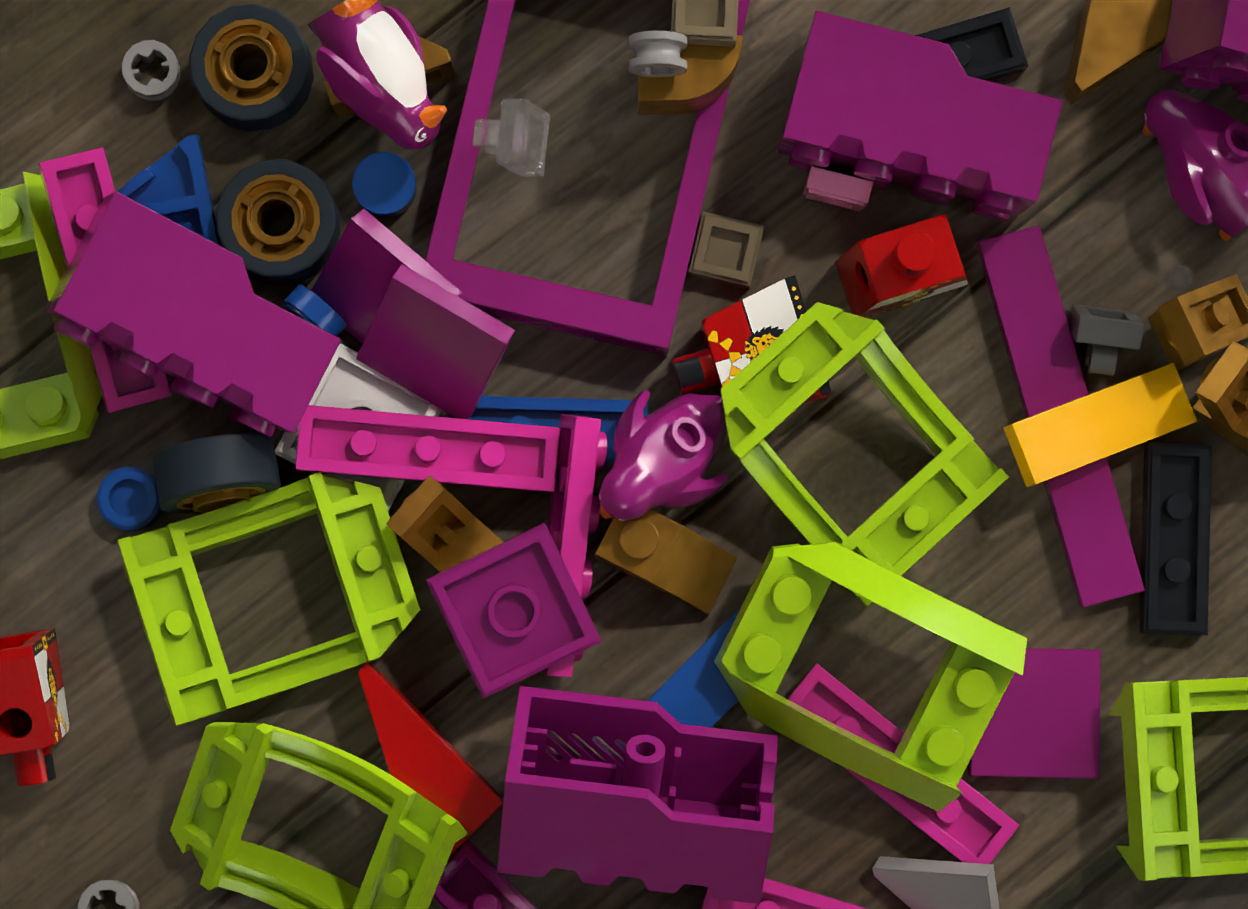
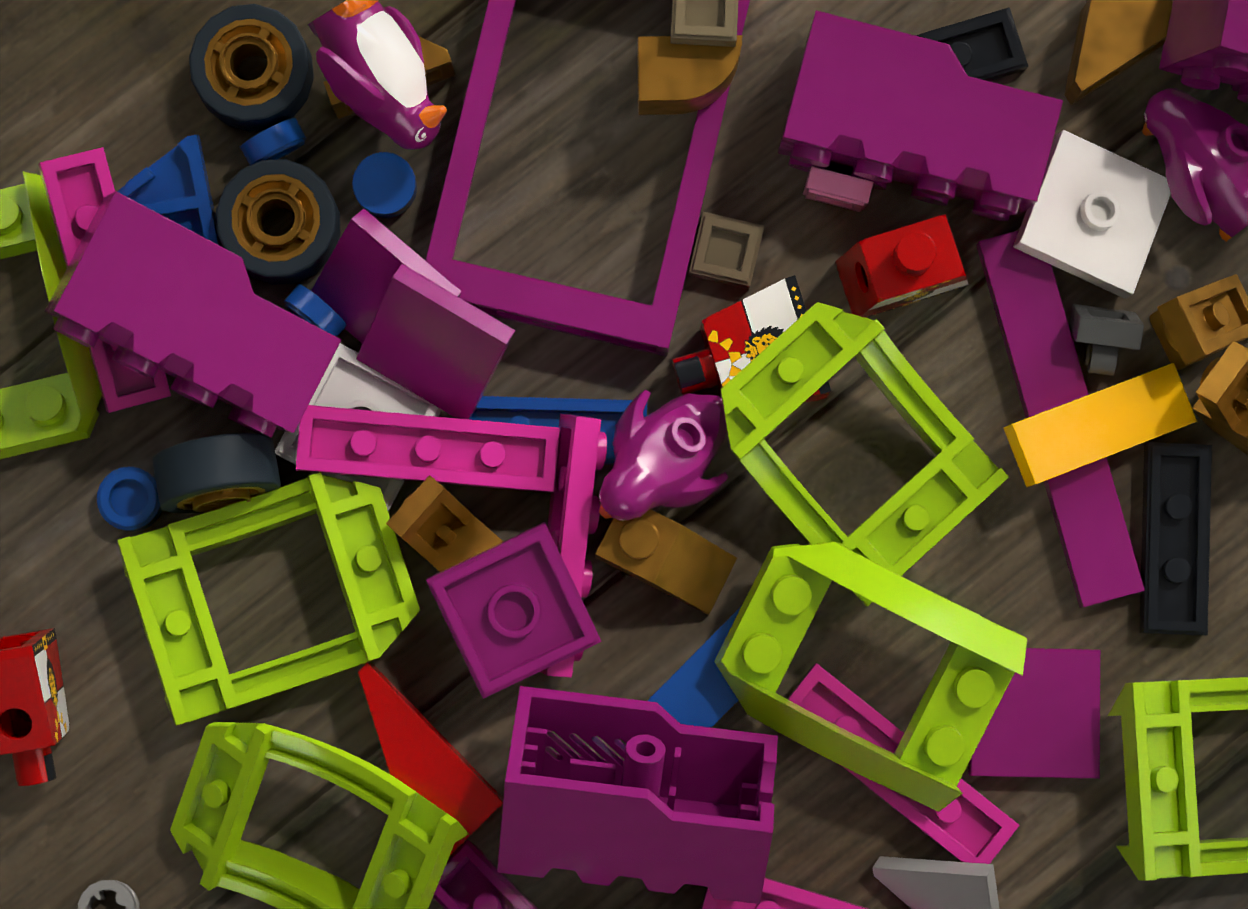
(146, 52): light grey bush -> none
(274, 142): none -> blue tile
(517, 138): clear tile -> none
(657, 53): light grey bush -> none
(1094, 214): none -> white plate

